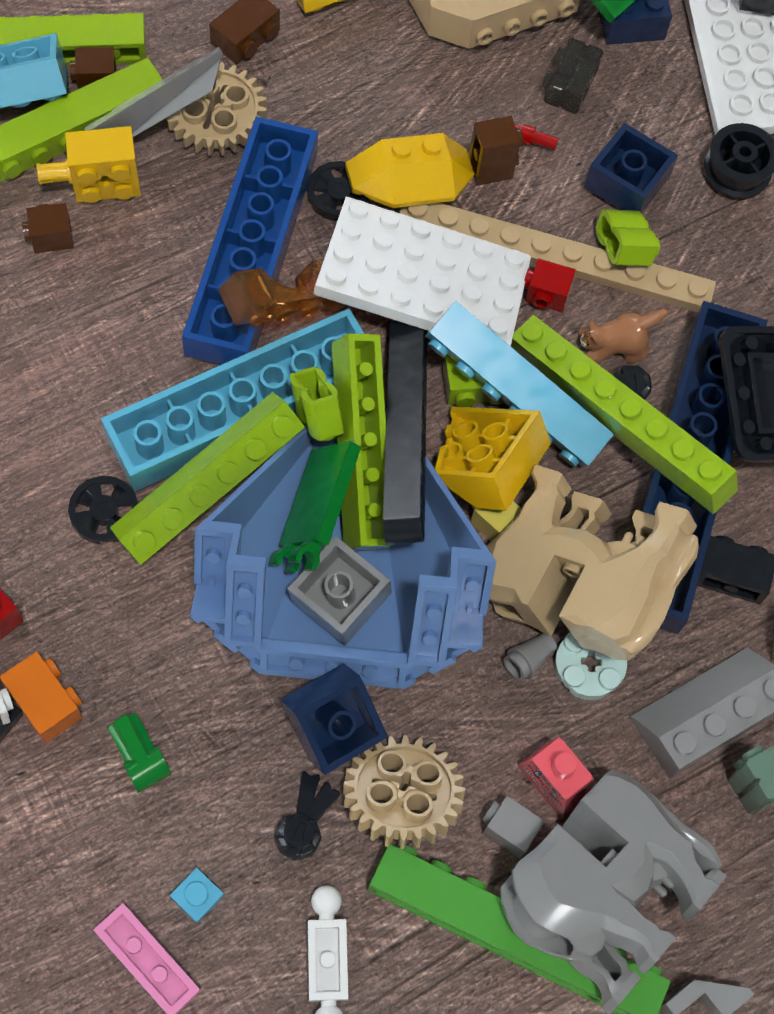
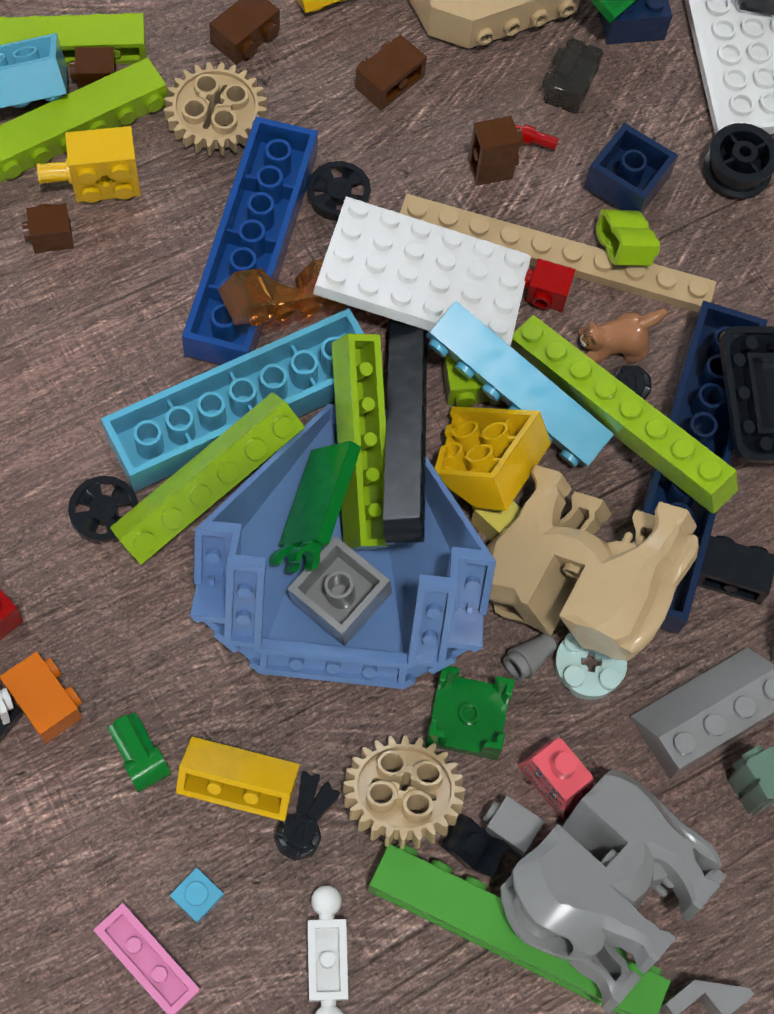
(165, 96): light grey wedge -> none
(237, 778): none -> yellow brick
(317, 403): lime brick -> none
(334, 718): dark blue brick -> none
(390, 71): none -> reddish brown brick
(411, 170): yellow wedge -> none
(469, 714): none -> green panel
(475, 847): none -> black bracket

